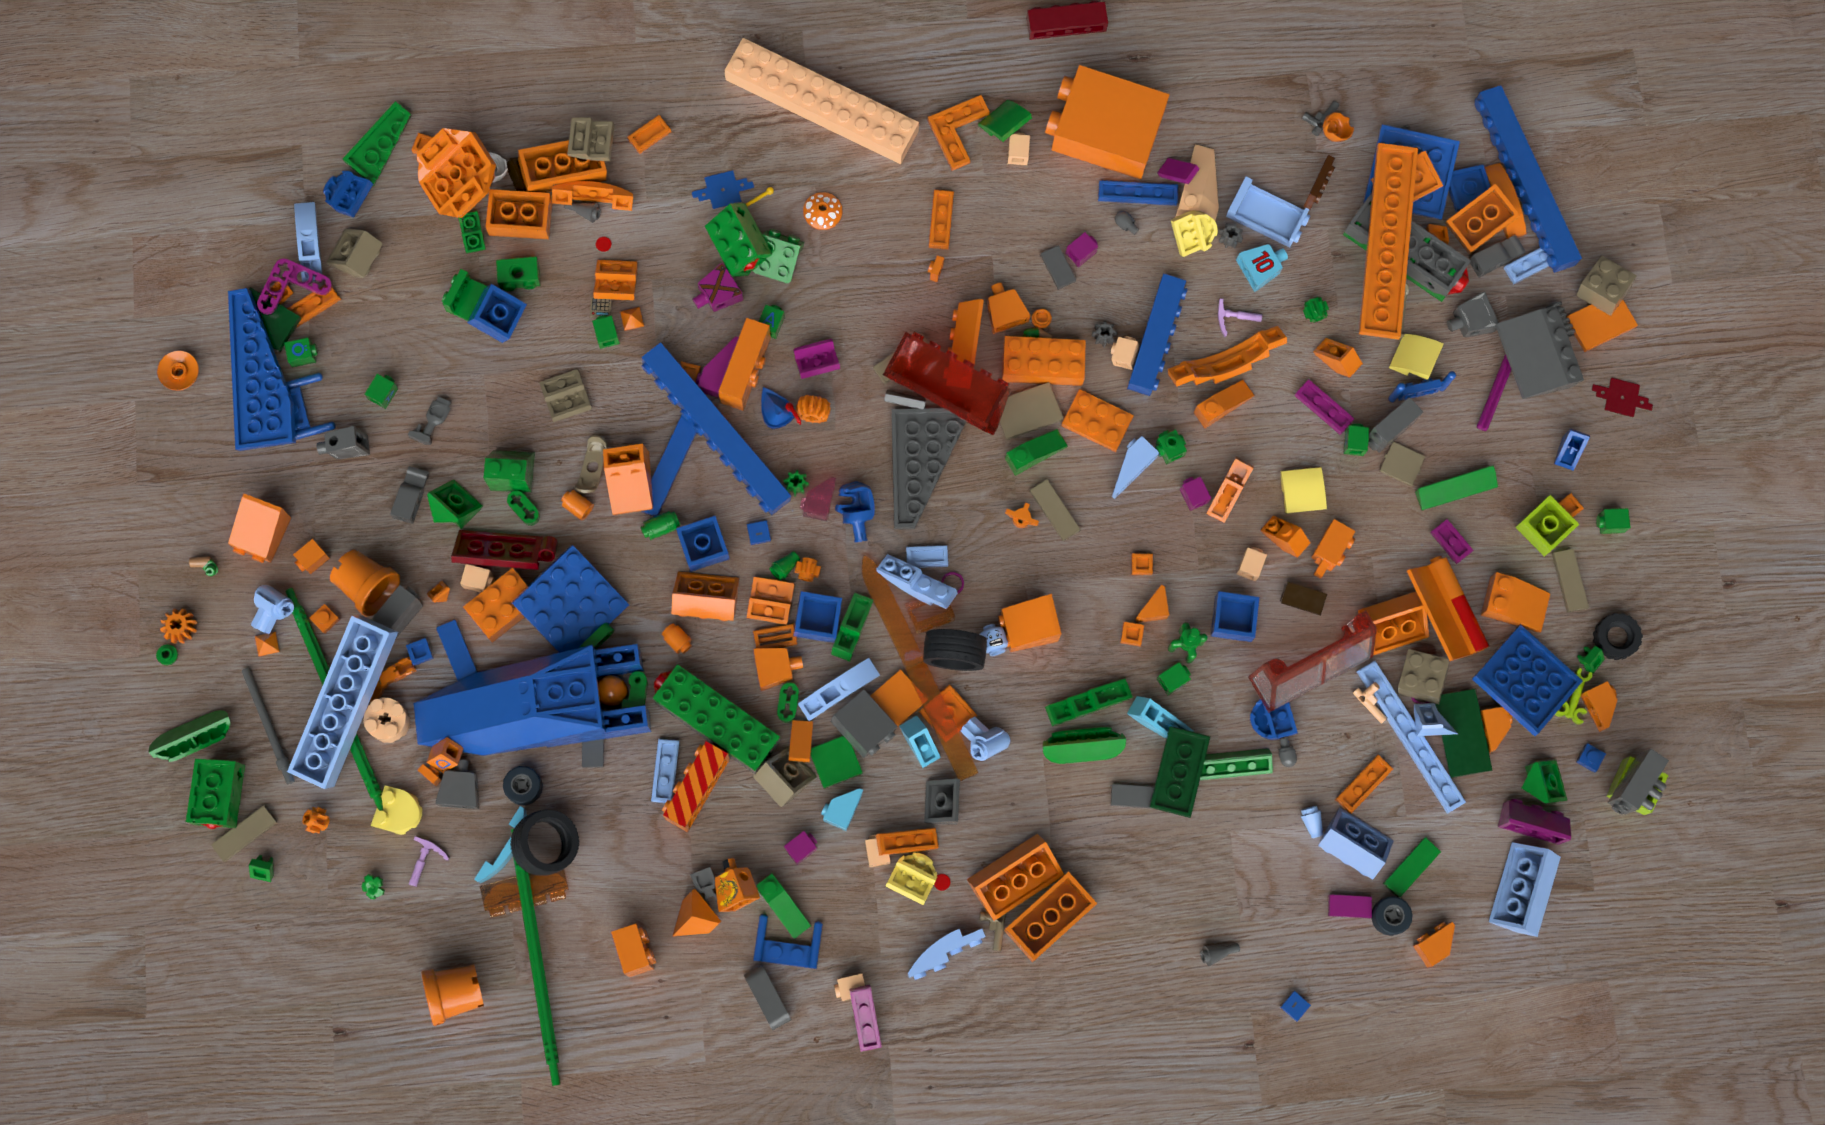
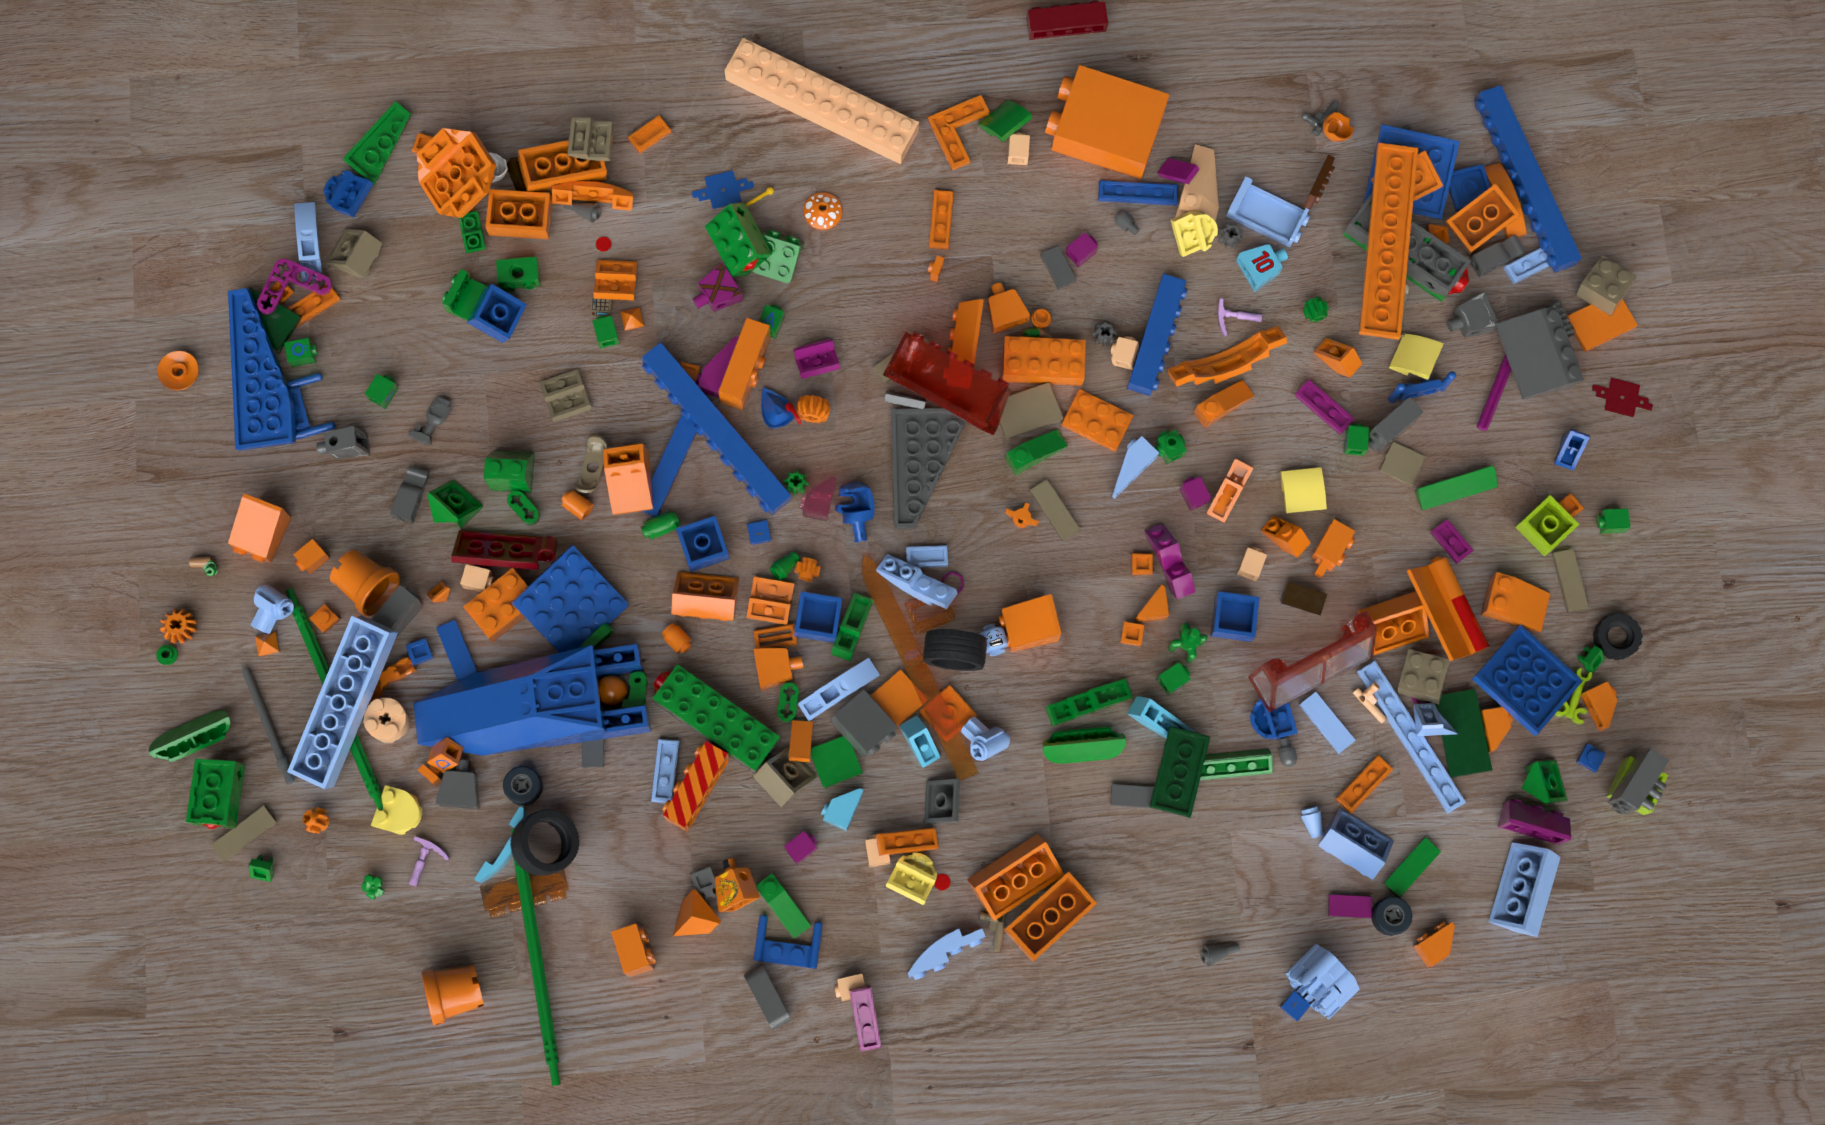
(1169, 555): none -> magenta arch
(1323, 979): none -> light blue piece
(1327, 722): none -> light blue tile

